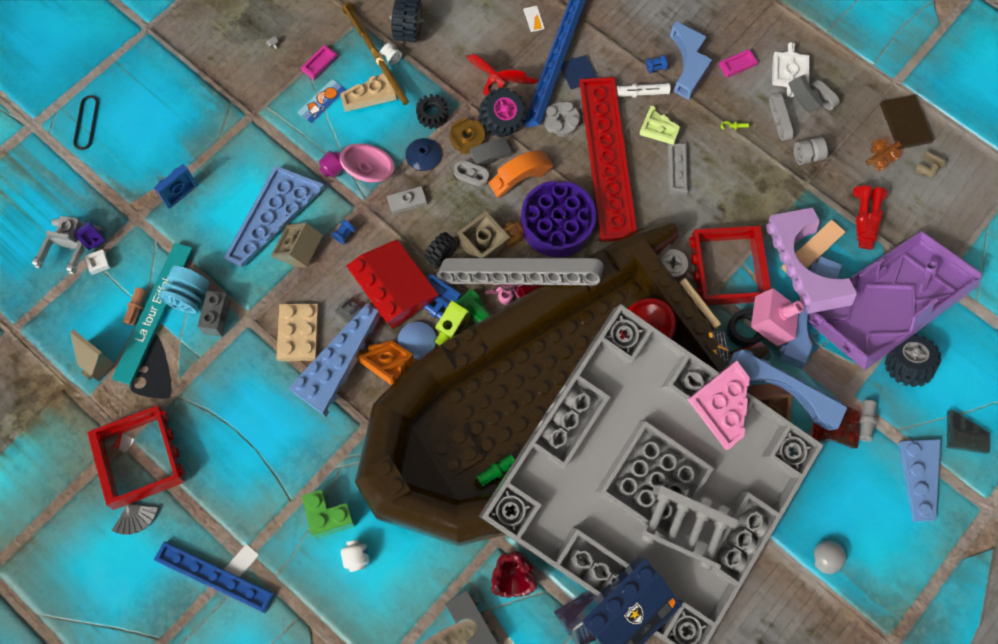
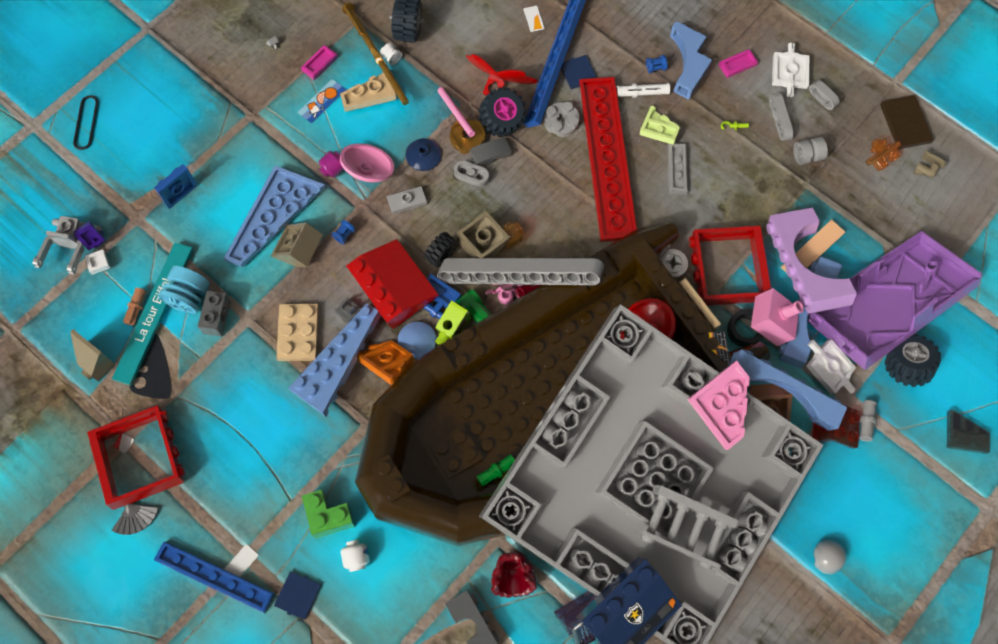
(297, 595): none -> dark blue piece
(432, 102): black tyre -> none
(456, 112): none -> bright pink bar
(521, 167): orange arch -> none
(563, 235): dark purple brick -> none
(807, 98): dark grey slope -> none
(831, 367): none -> white plate
(869, 223): red piece -> none
(921, 472): medium blue wing -> none

